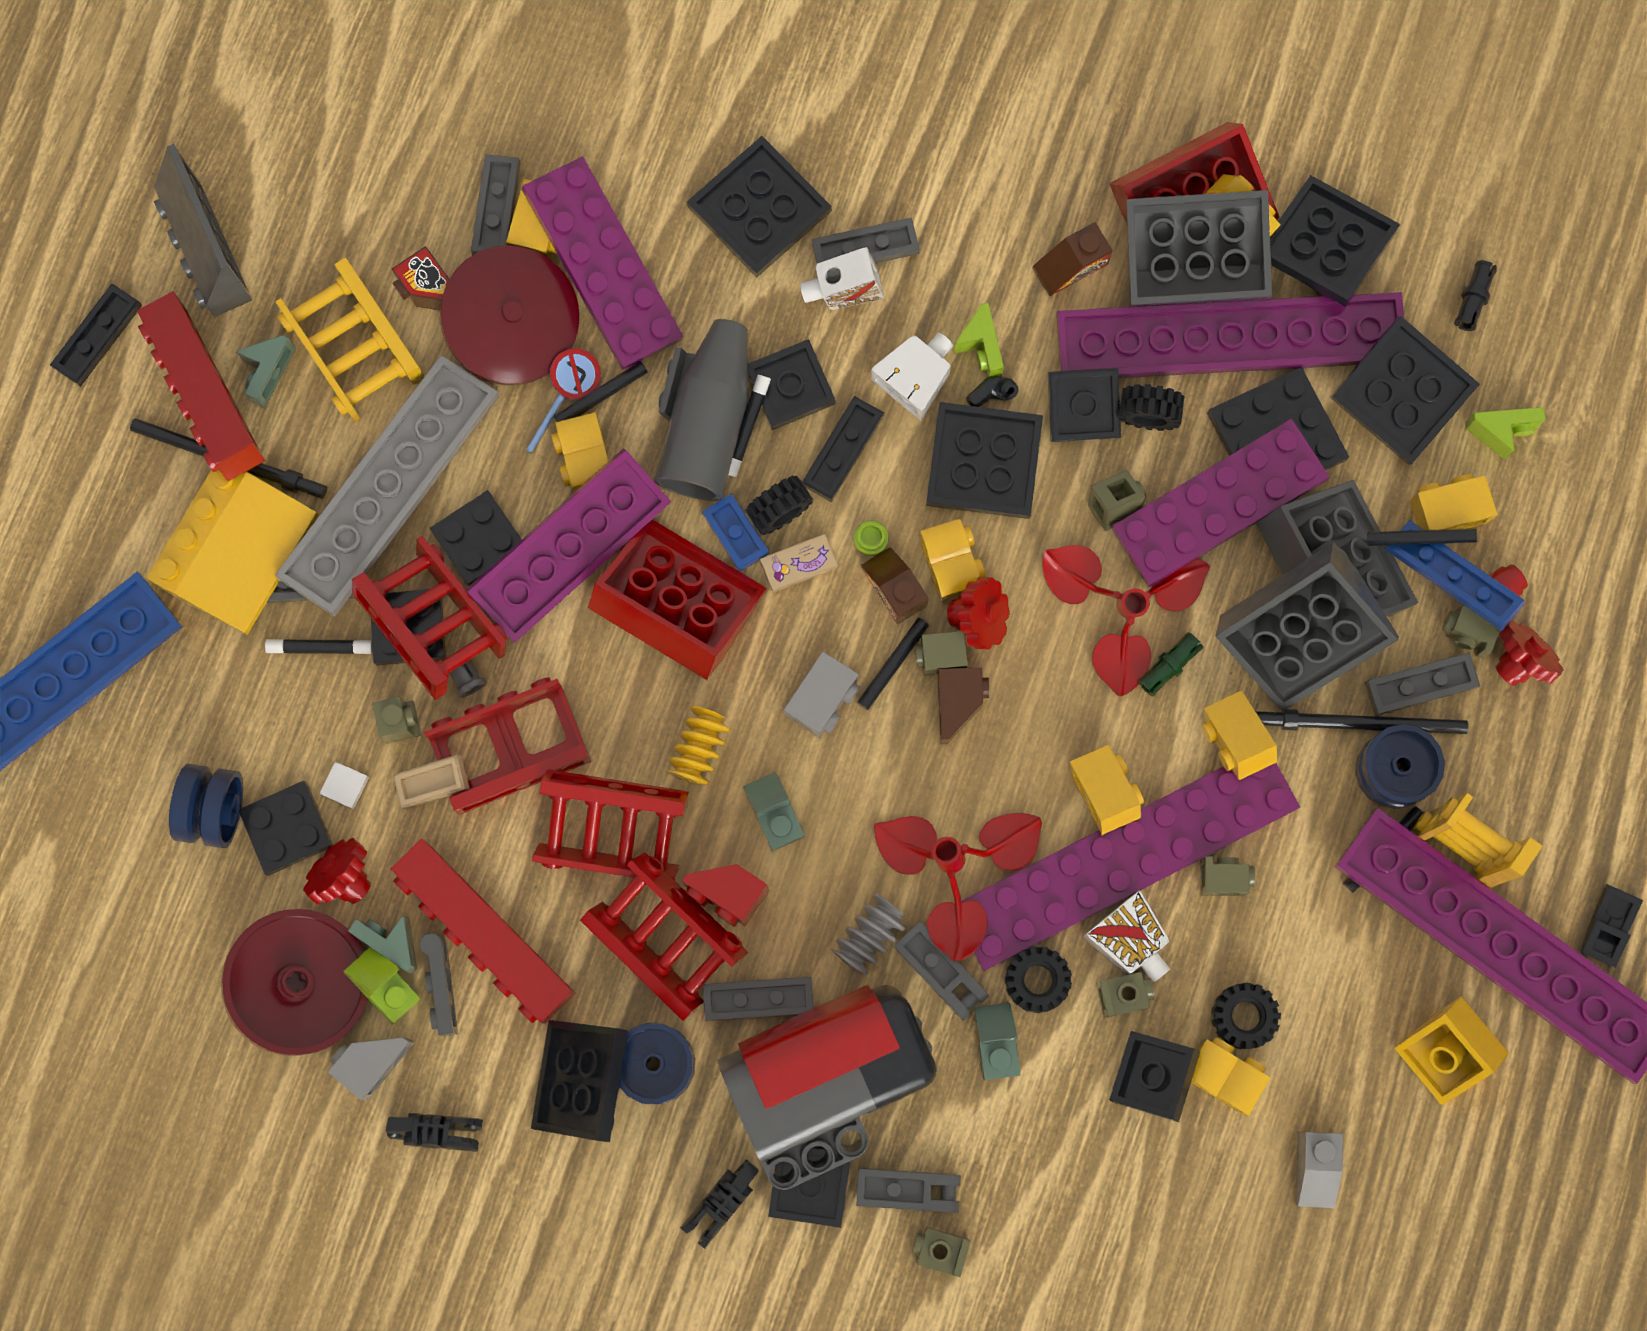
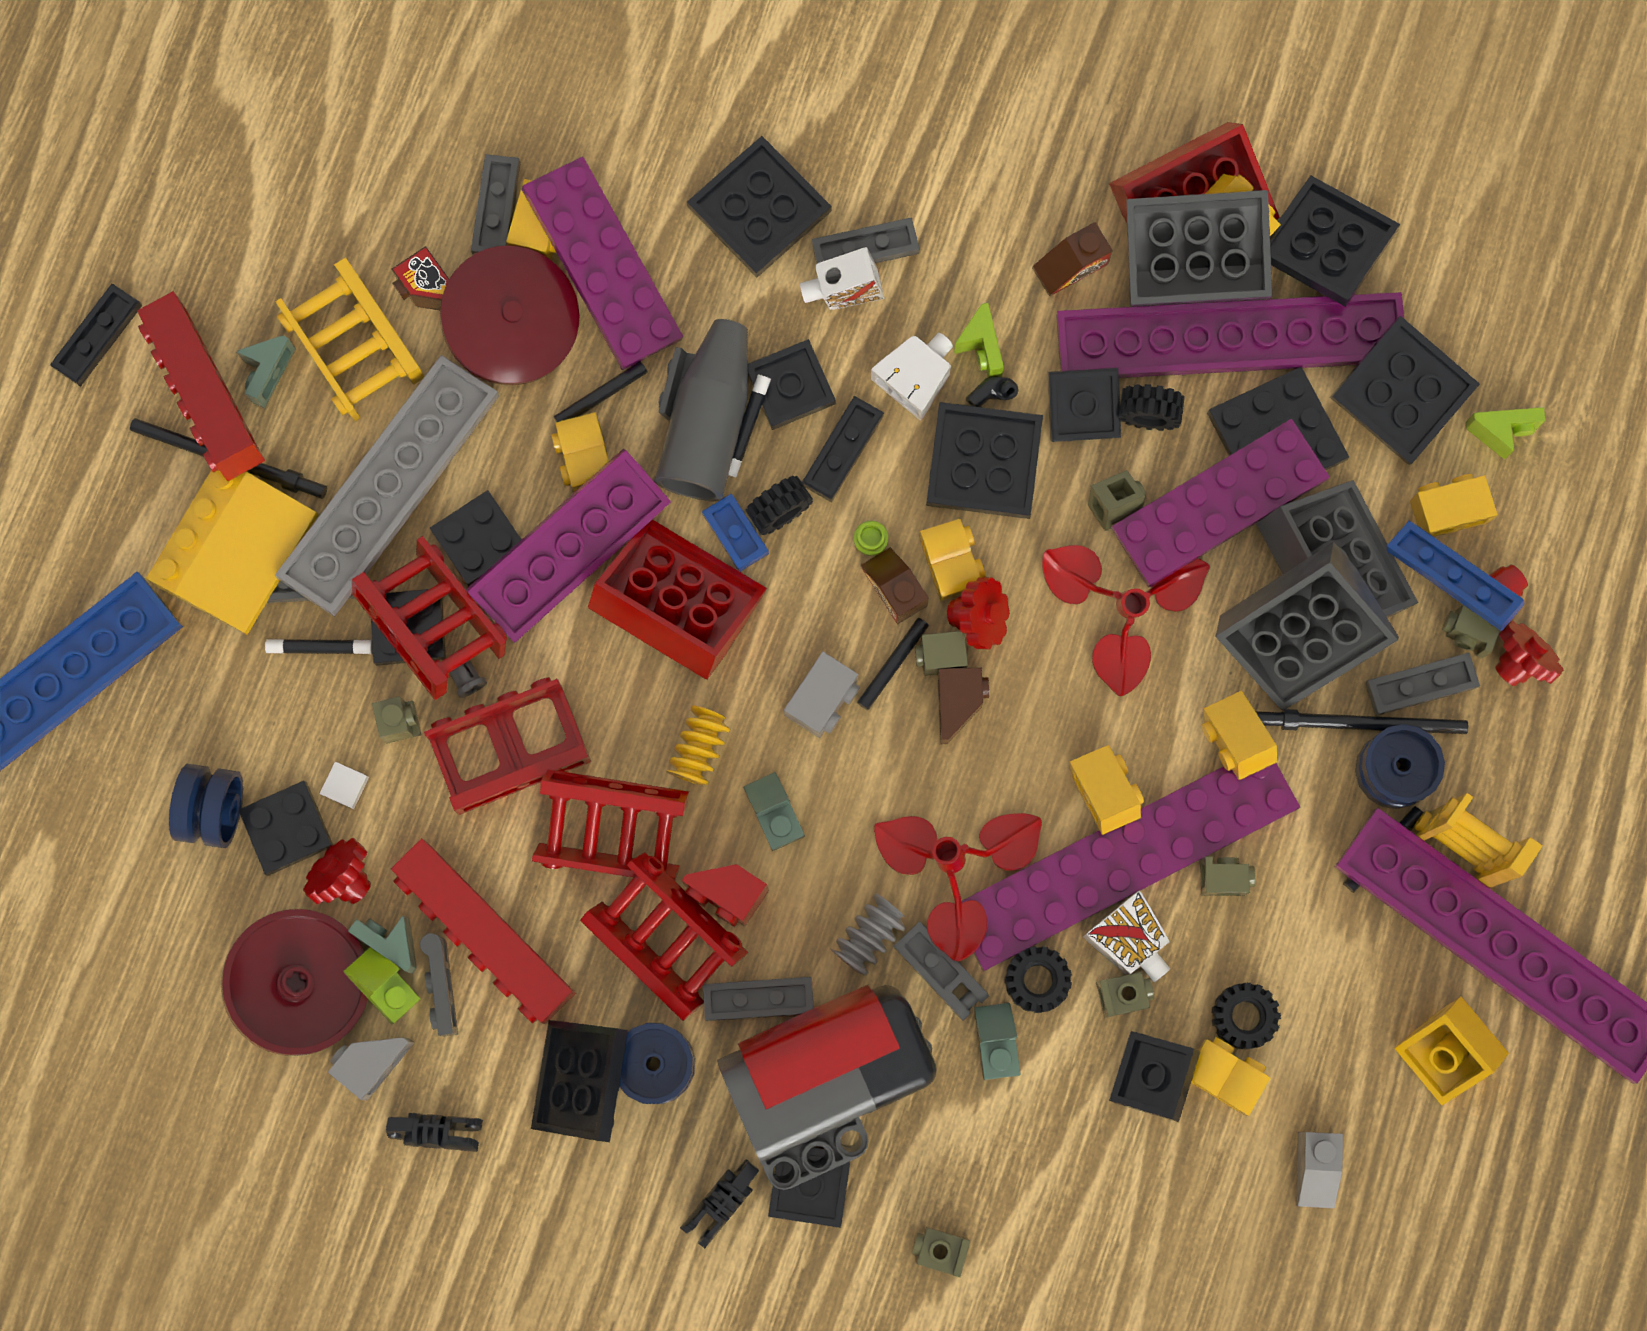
(198, 236): dark grey slope -> none
(431, 782): tan tile -> none
(573, 376): piece -> none
(799, 563): tan tile -> none
(906, 1190): dark grey plate -> none
(1170, 664): dark green pin -> none
(1422, 537): black bar -> none
(1475, 295): black pin -> none
(1610, 925): black slope -> none

